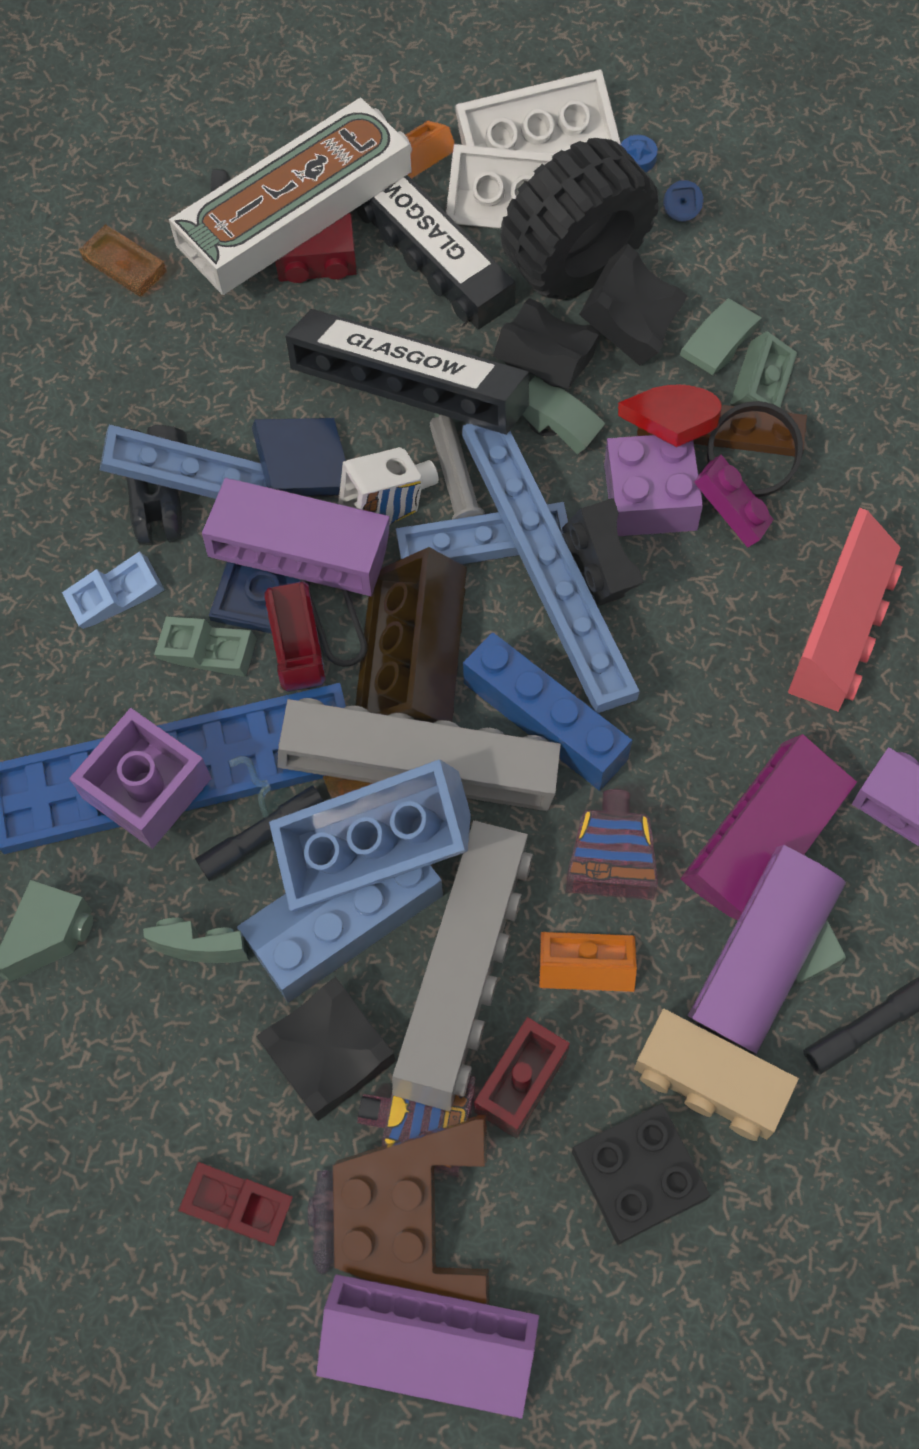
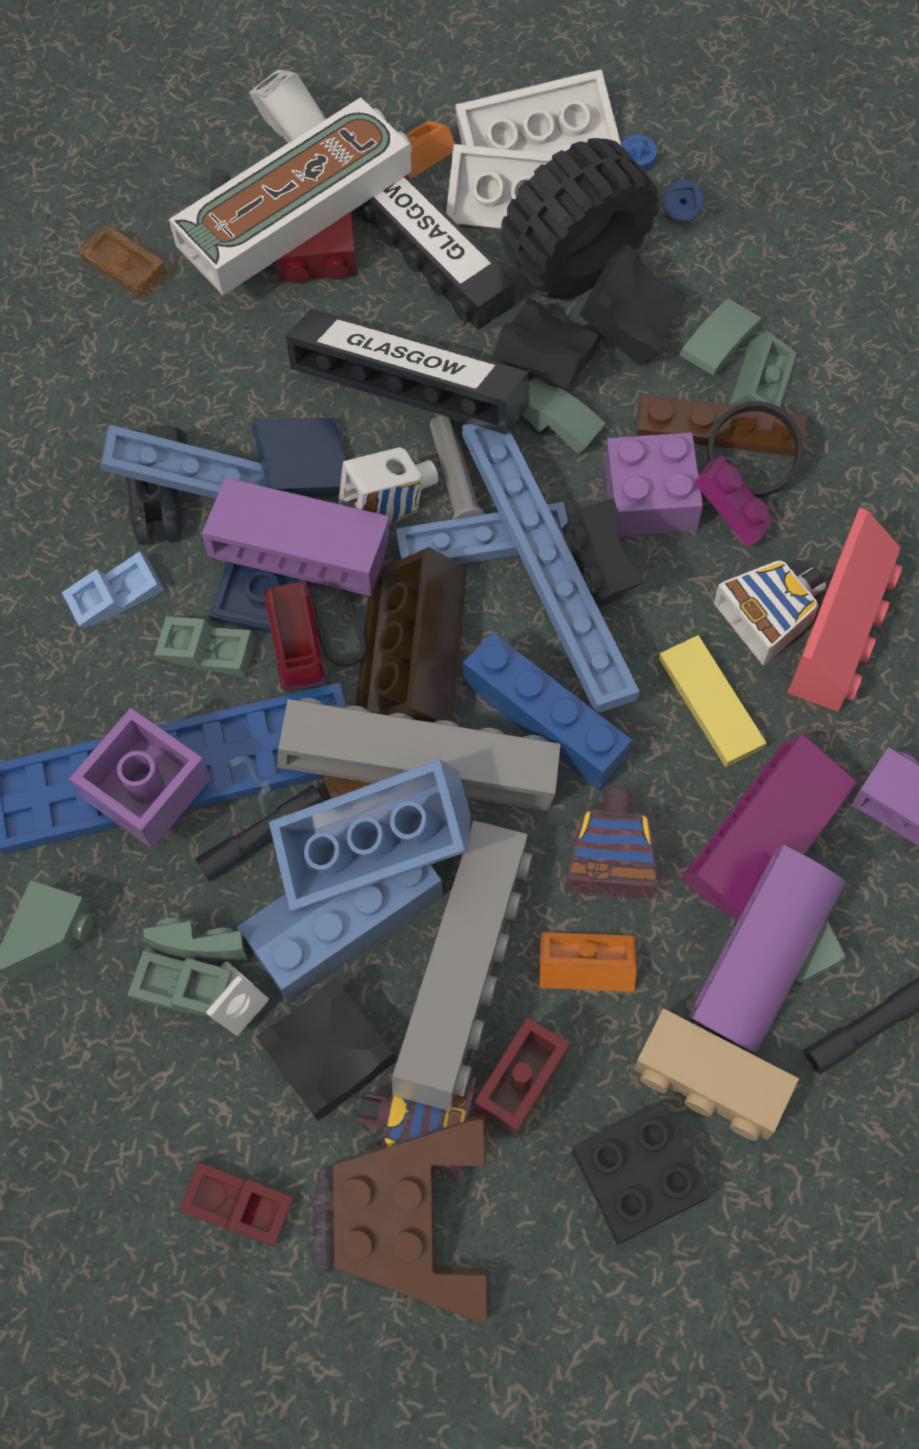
(178, 984): none -> sand green slope
(237, 1003): none -> white bracket
(286, 104): none -> white piece
(427, 1345): medium lavender brick -> none
(673, 412): red tile -> none
(712, 701): none -> light yellow tile
(770, 606): none -> torso

